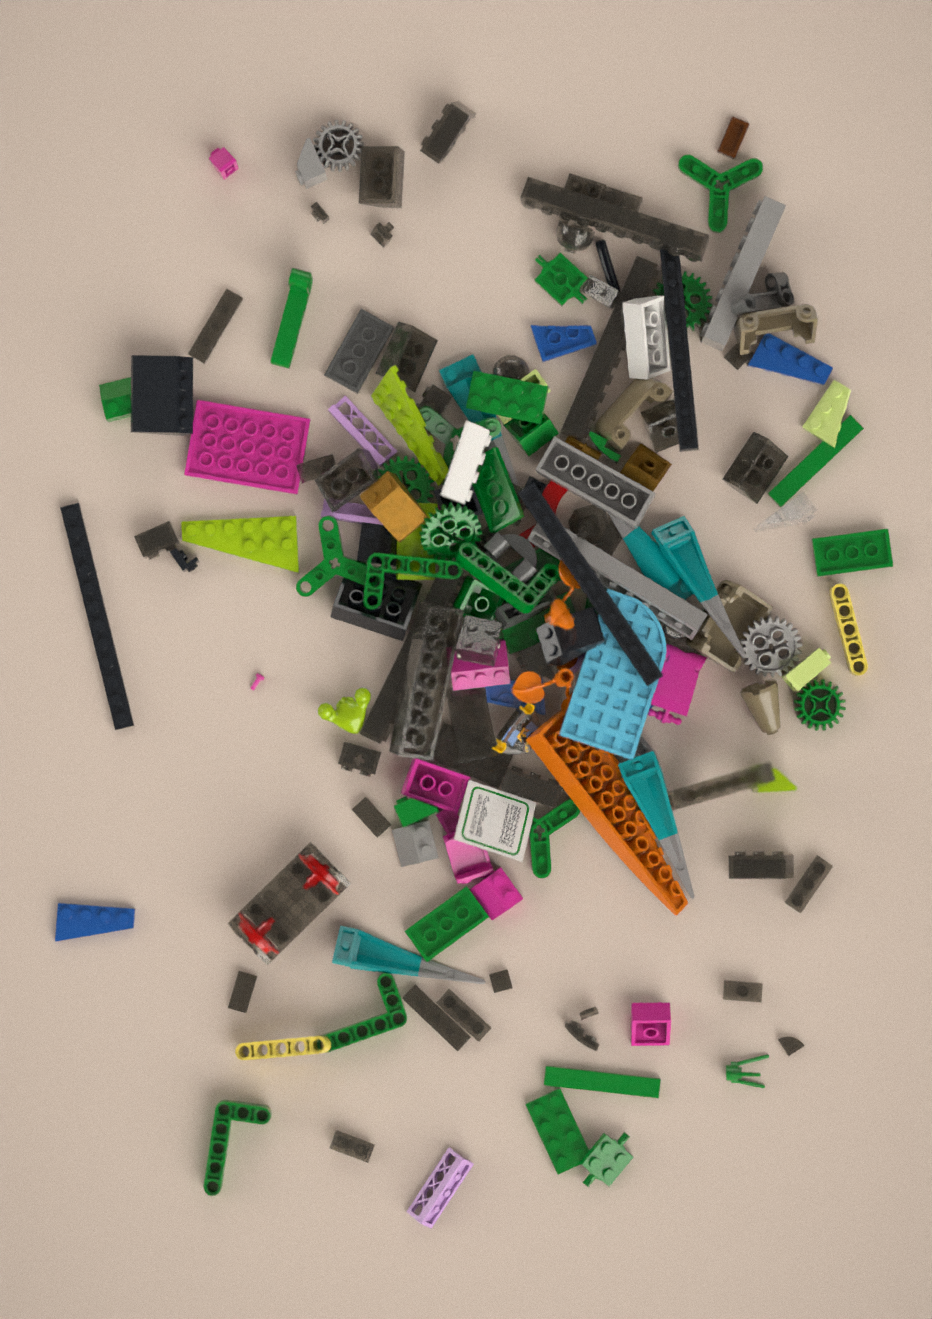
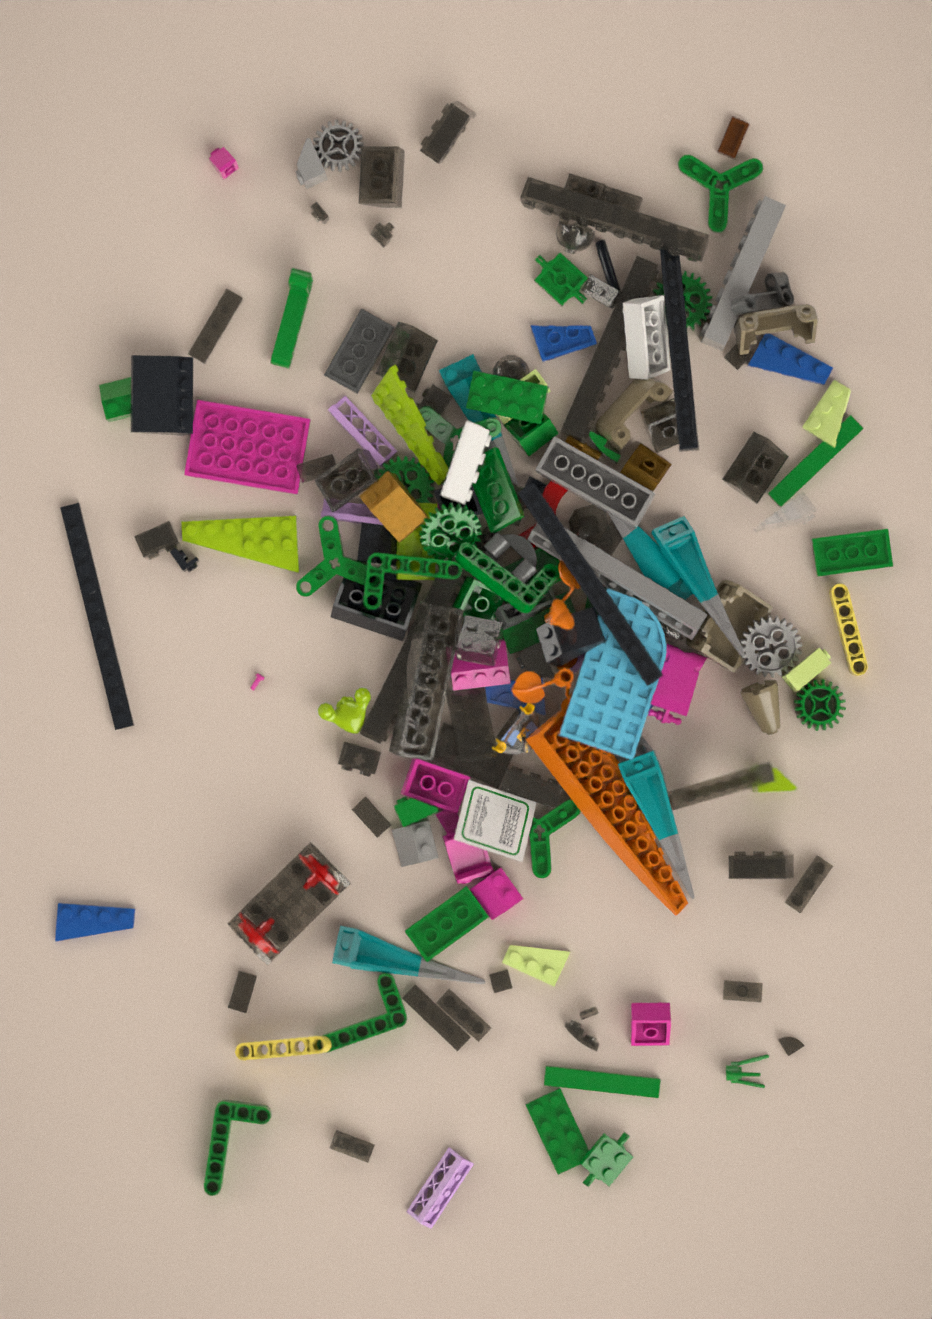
(537, 962): none -> yellowish green wing

